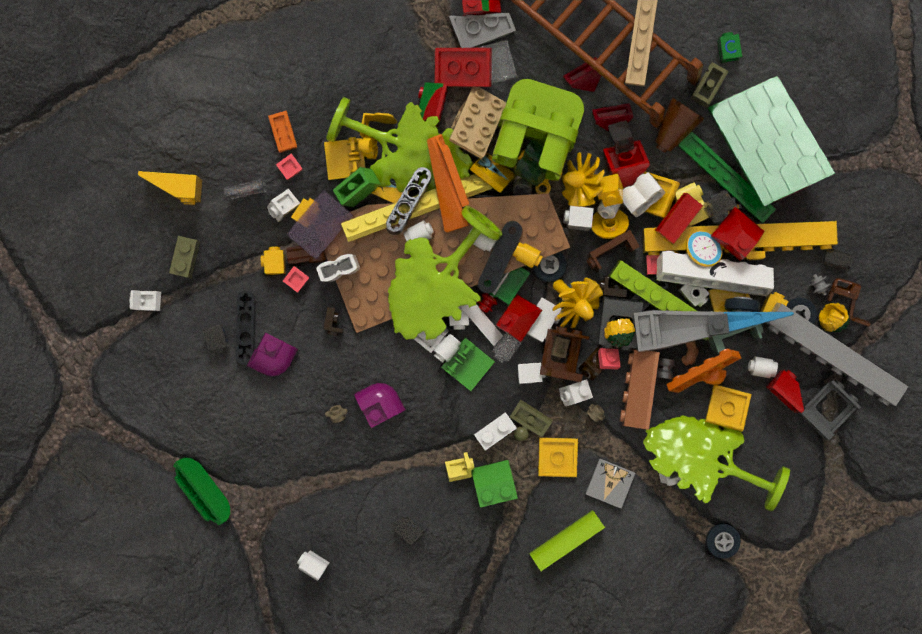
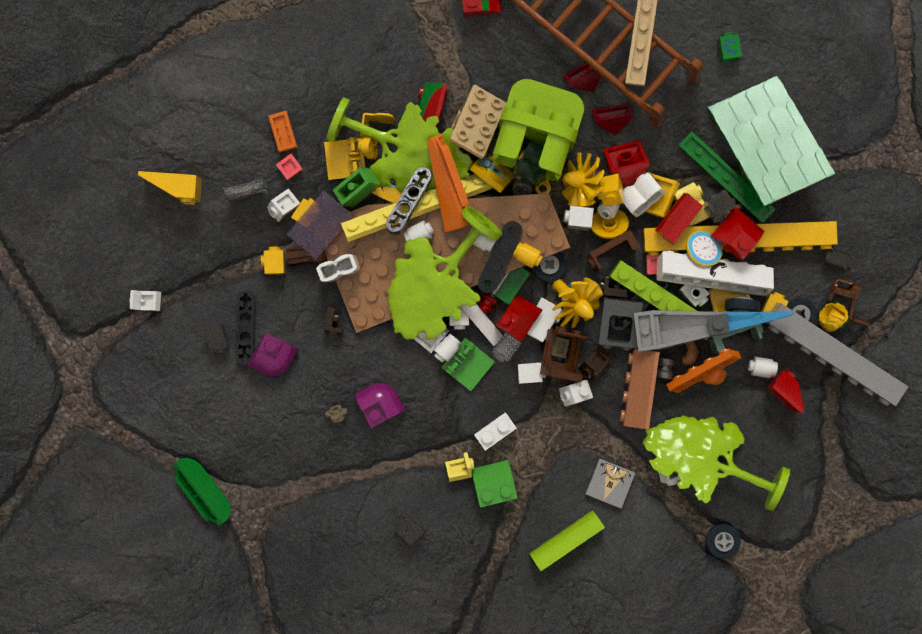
(184, 257): olive brick -> none
(296, 279): coral plate -> none
(312, 564): white brick -> none
(463, 67): red plate -> none
(481, 29): light grey wing -> none
(502, 62): clear plate -> none
(530, 420): olive plate -> none
(558, 457): yellow tile -> none
(596, 412): dark tan plate -> none
(609, 358): coral plate -> none
(619, 332): piece -> none
(621, 137): clear smoke brick -> none
(676, 125): reddish brown cone -> none
(709, 85): olive brick -> none
(728, 408): yellow tile -> none
(755, 255): yellow tile -> none
(818, 421): dark grey window -> none
(819, 284): light grey wheel -> none

